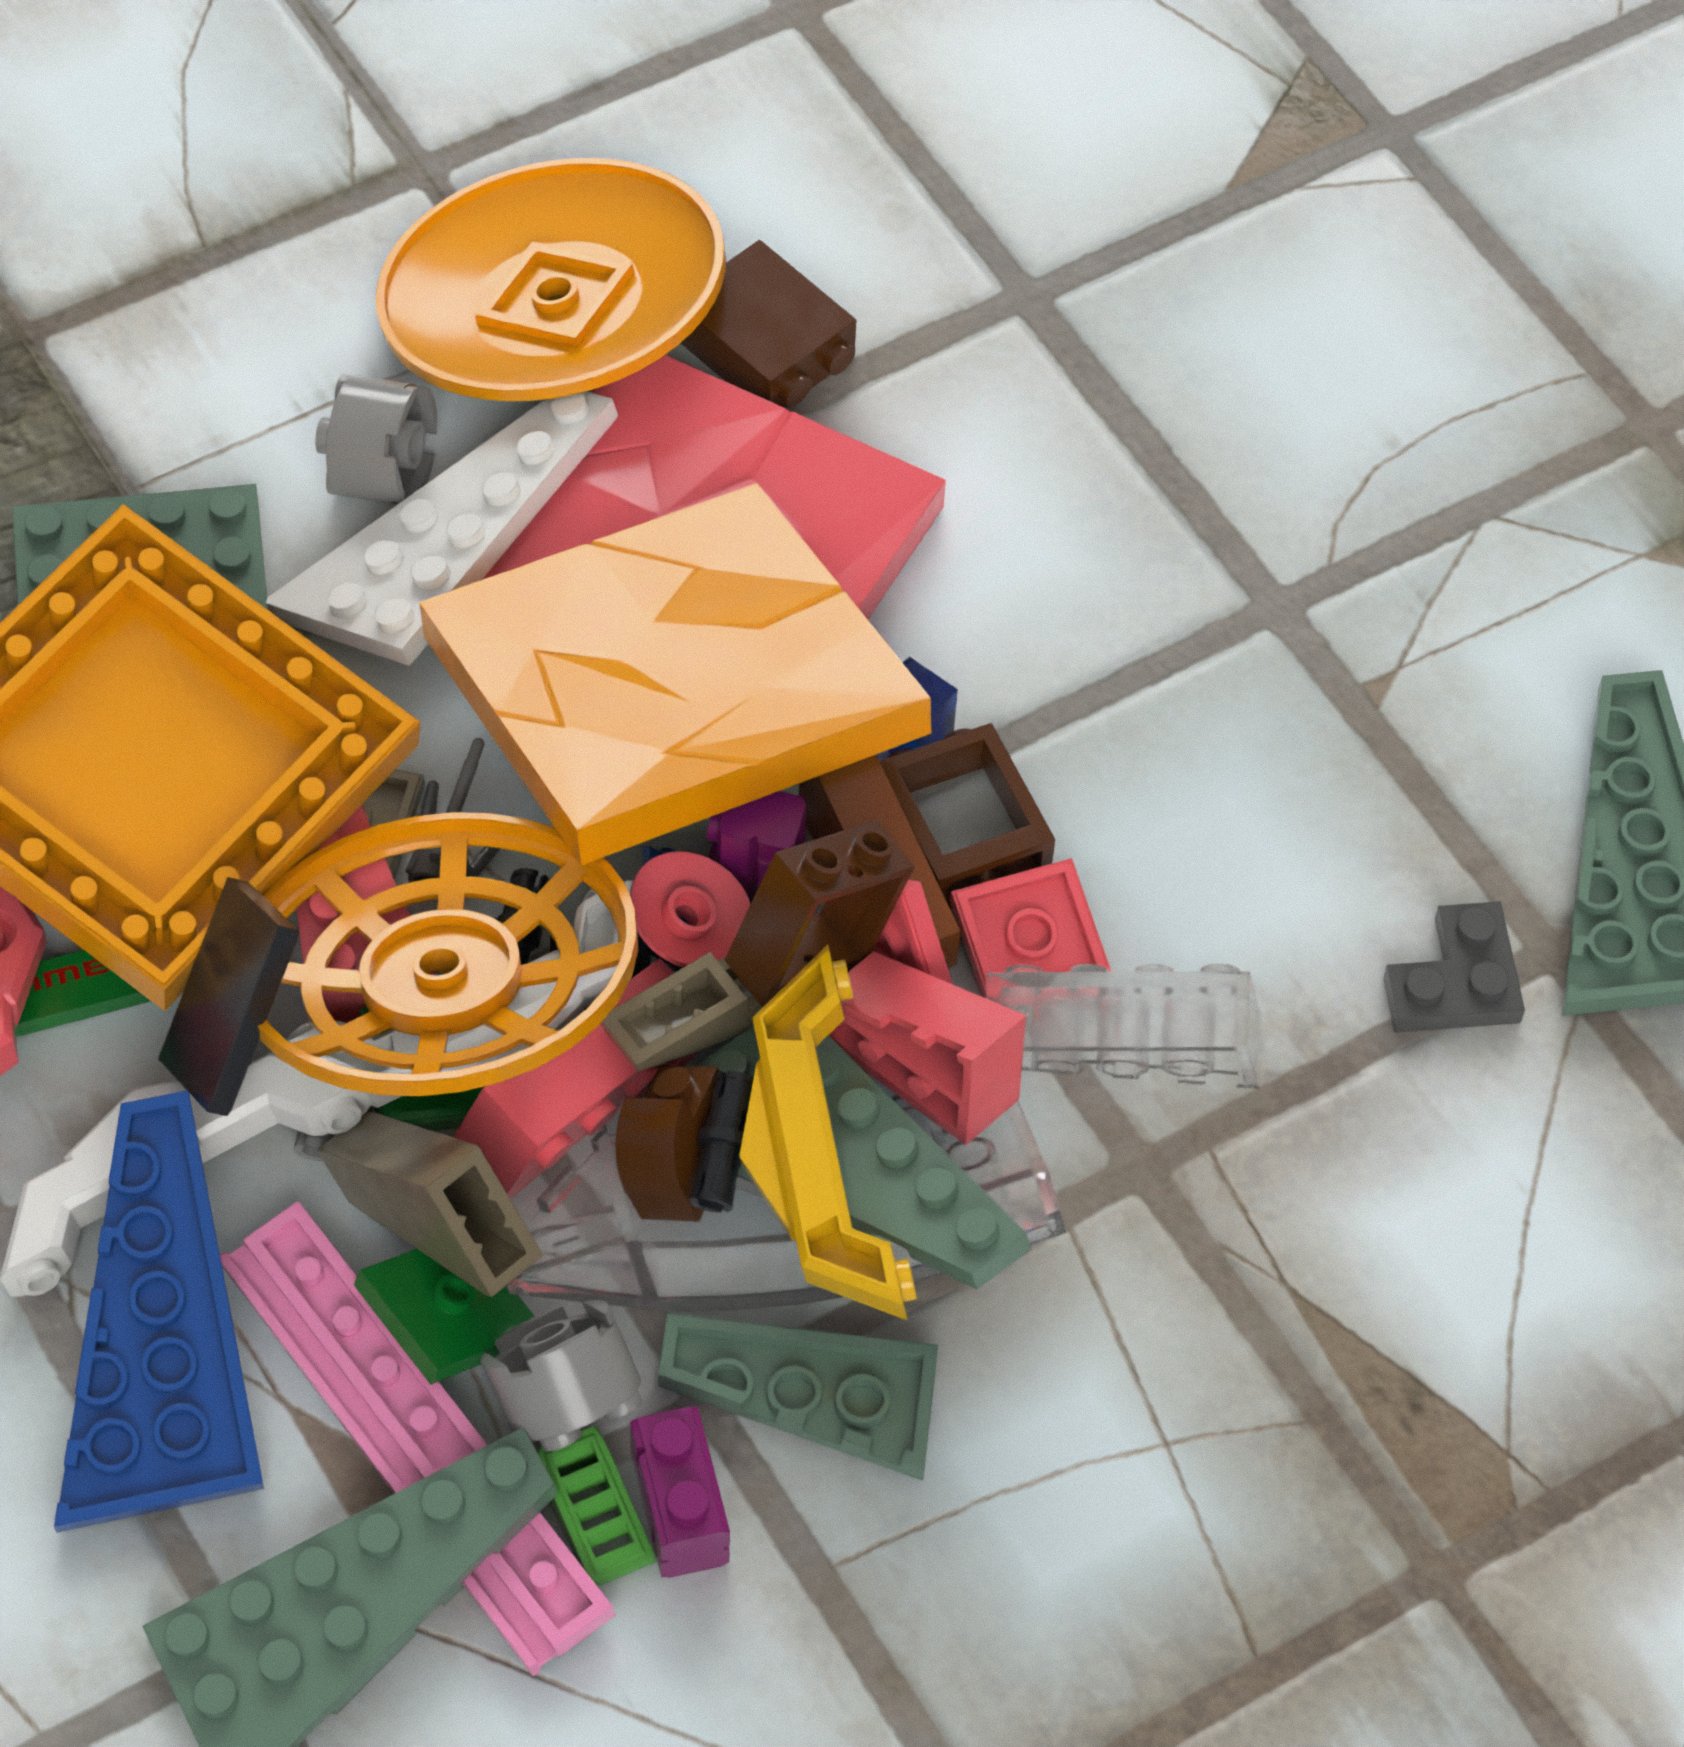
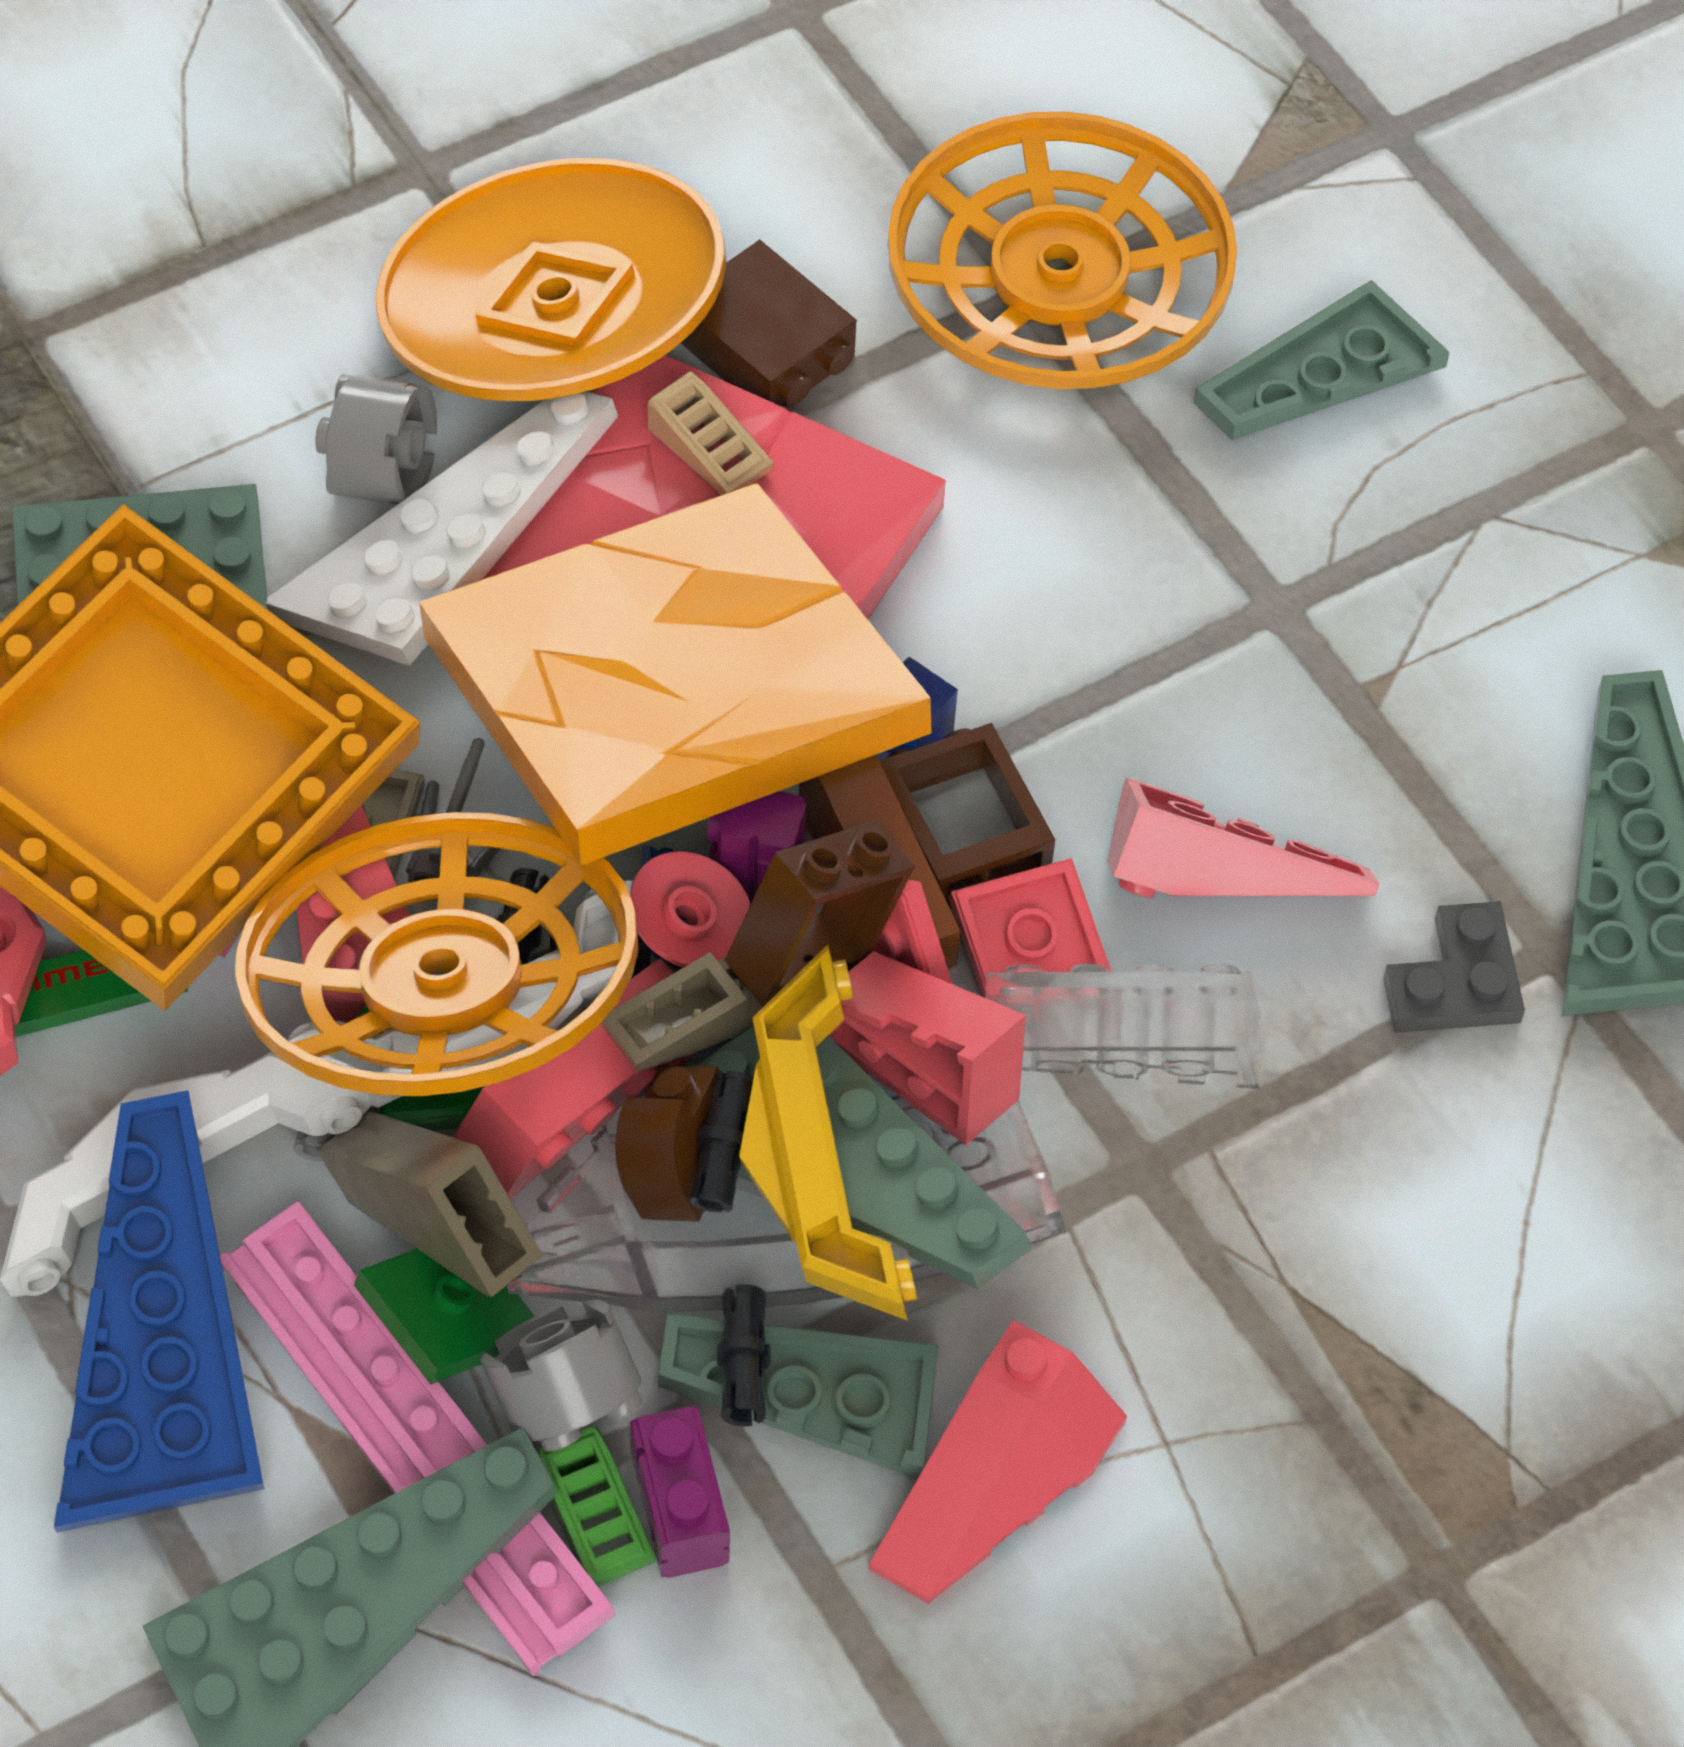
(228, 996): black tile -> none
(687, 405): none -> tan slope
(743, 1355): none -> black pin
(1010, 1450): none -> coral wedge
(1066, 233): none -> light orange dish
(1180, 850): none -> coral wedge
(1324, 361): none -> sand green wing

